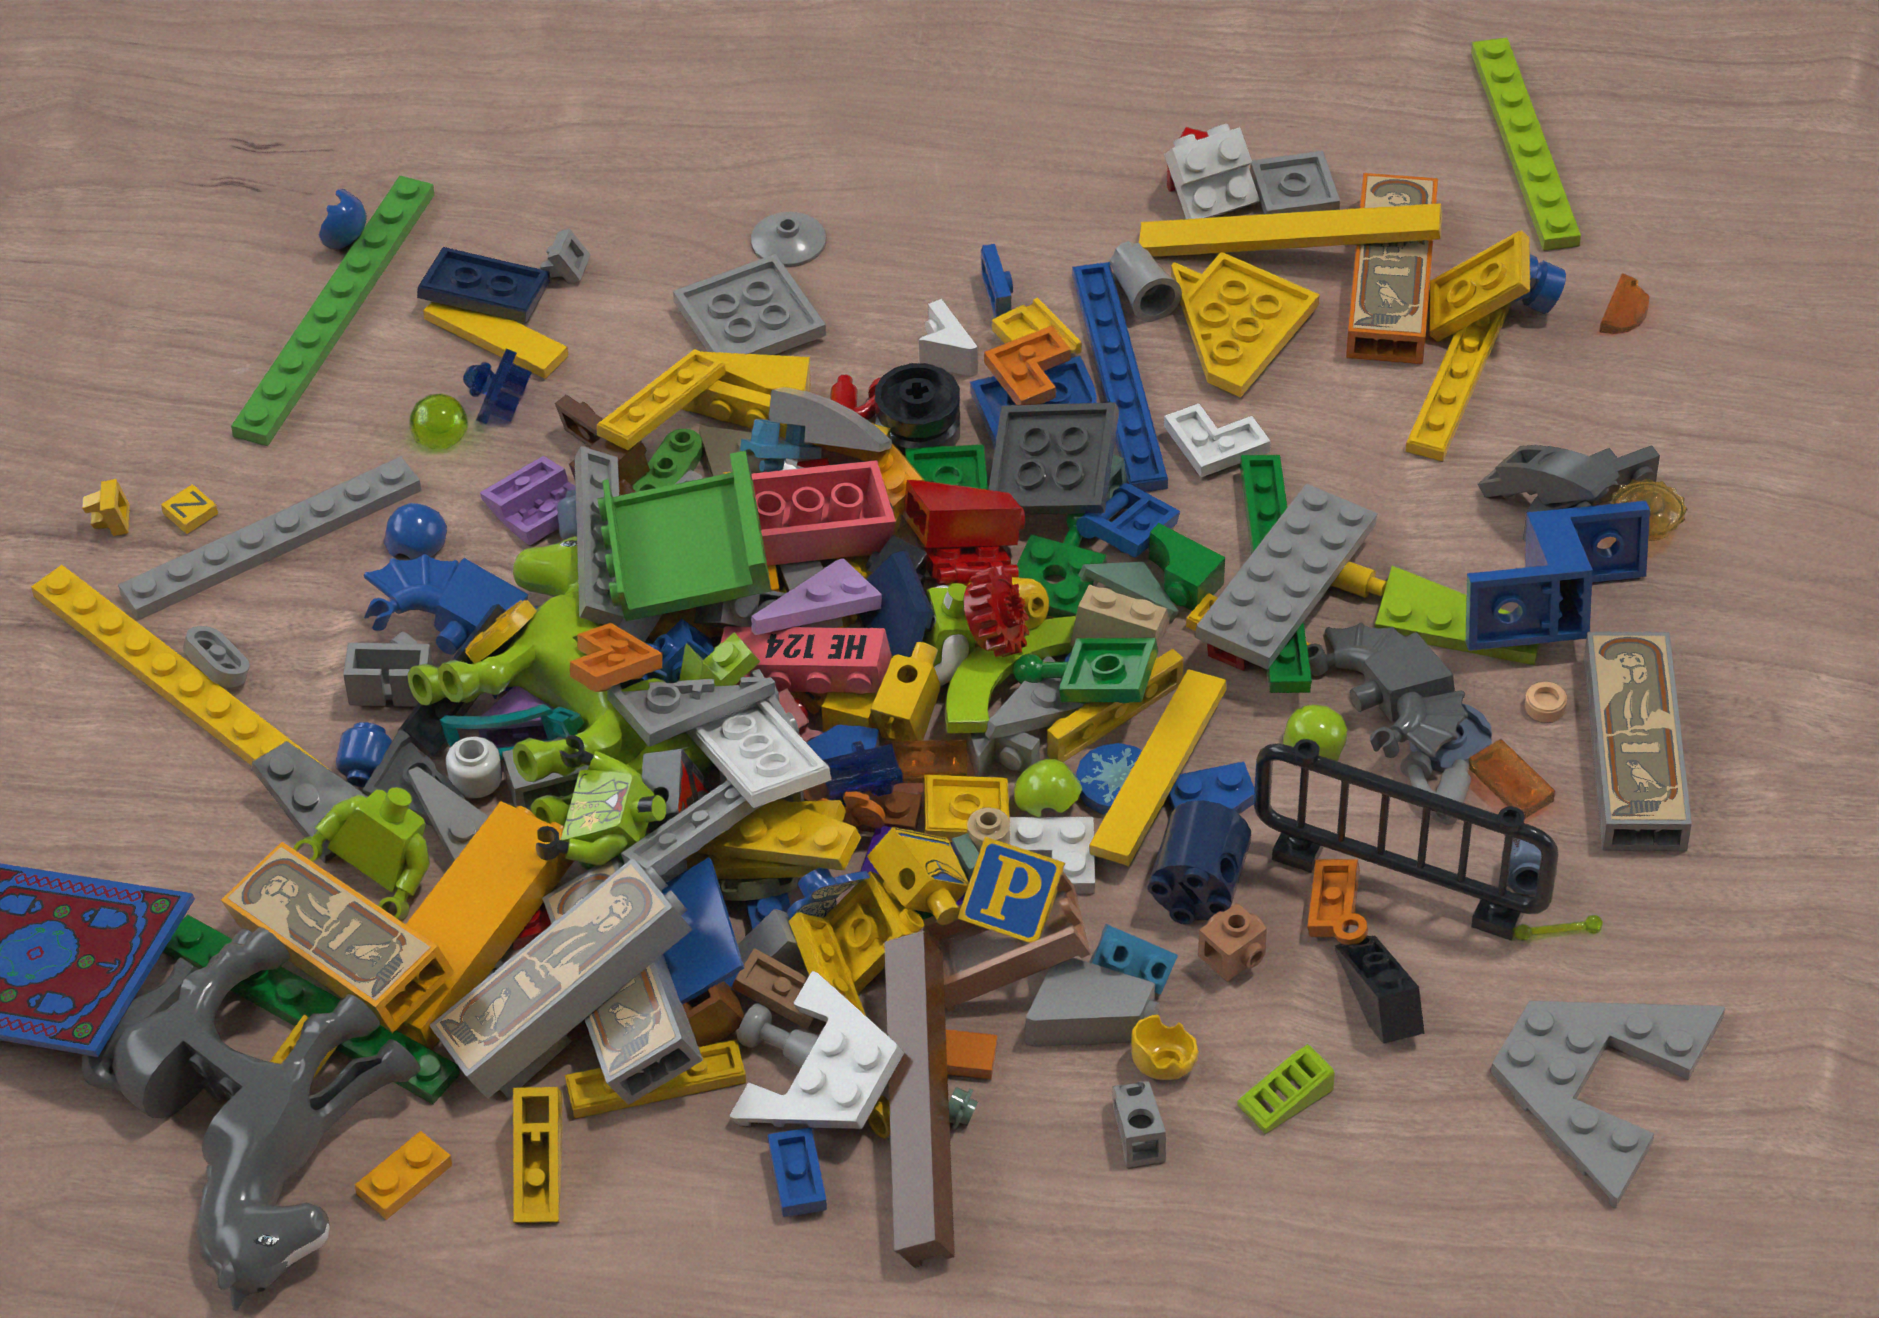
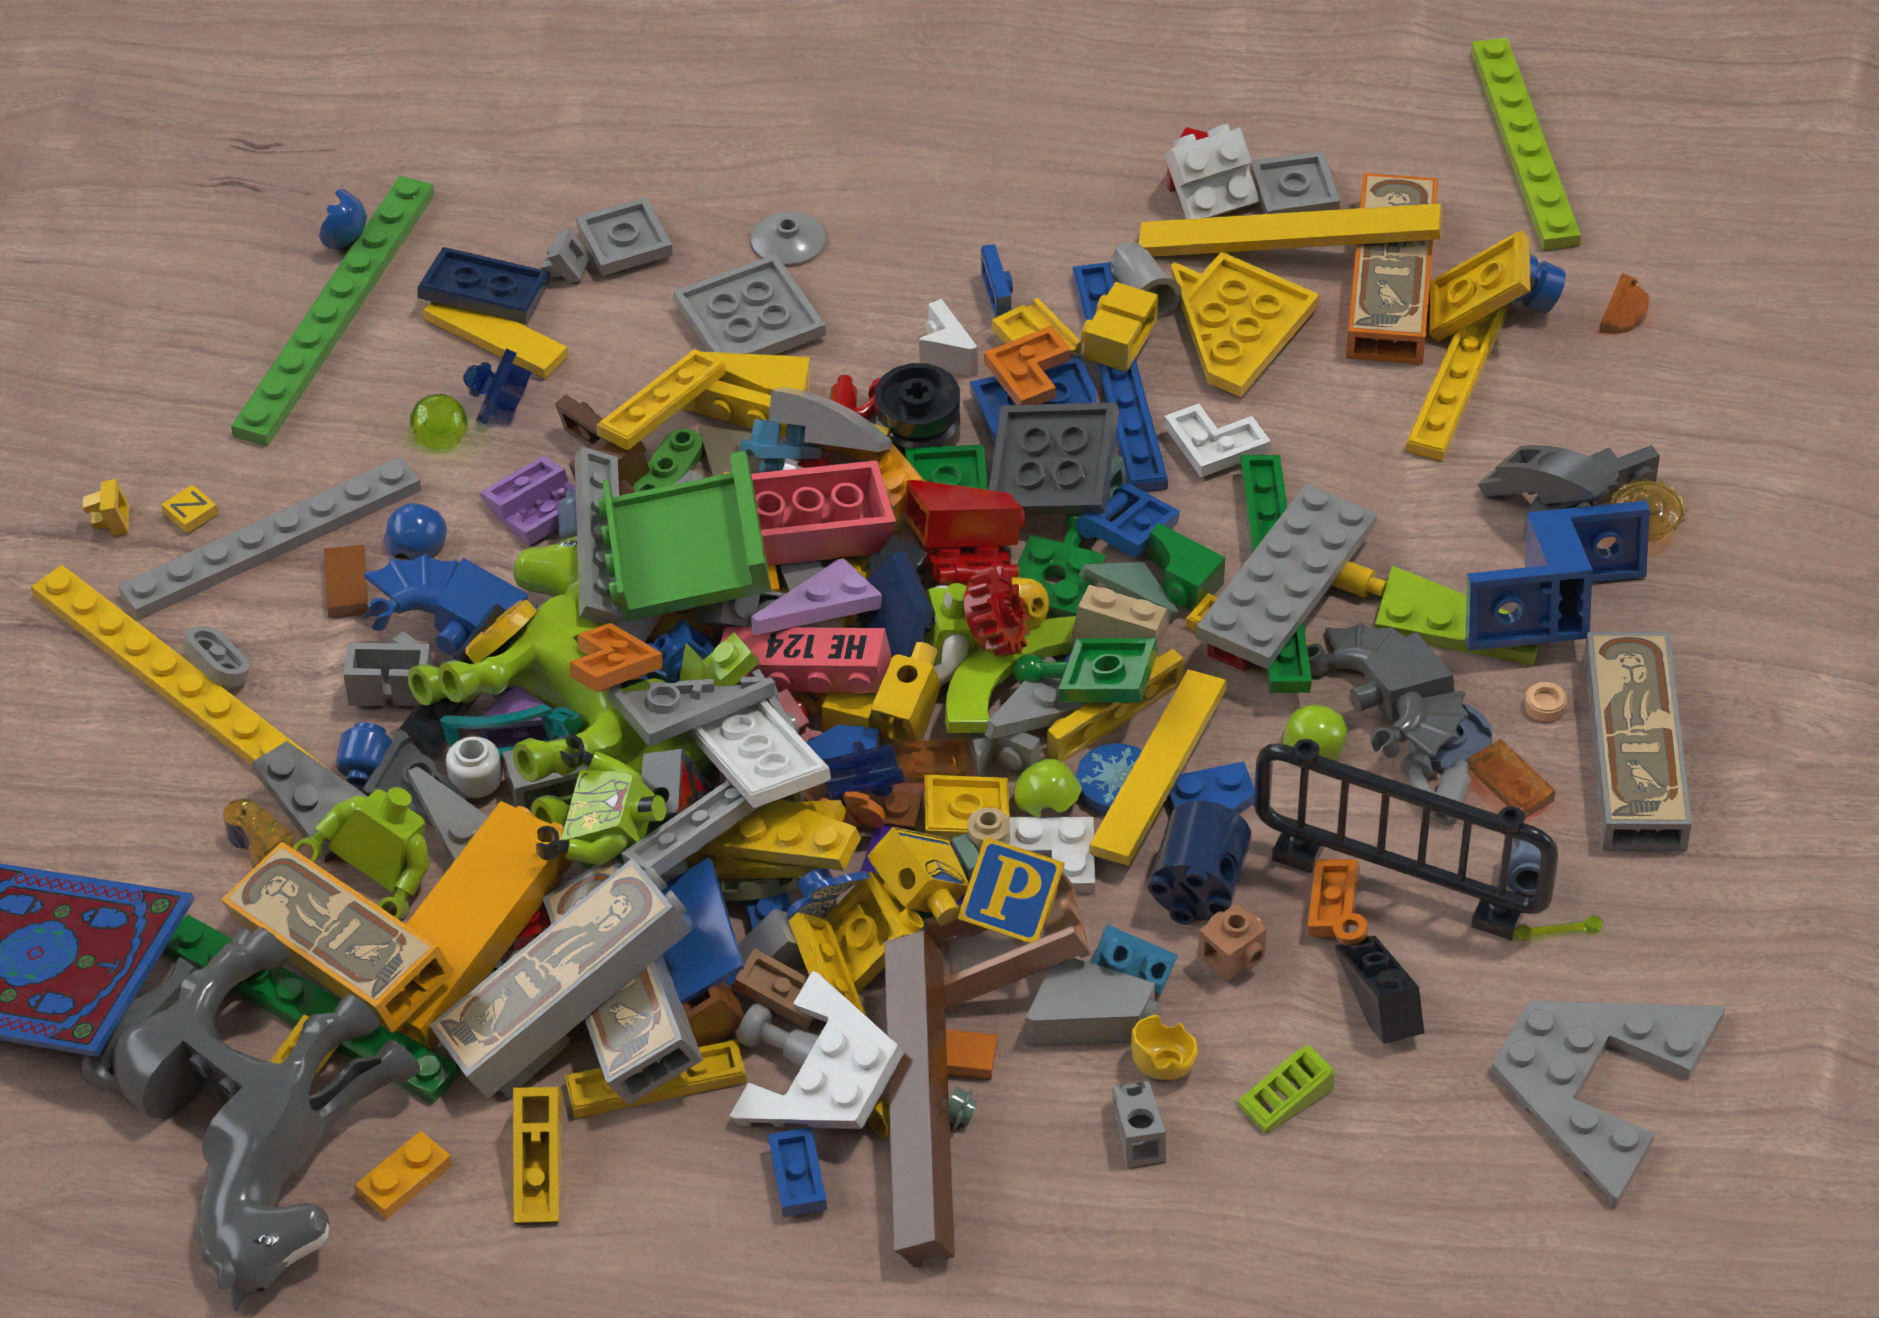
(254, 829): none -> clear yellow leg
(345, 580): none -> dark orange tile
(624, 236): none -> light grey plate
(1120, 326): none -> yellow piece

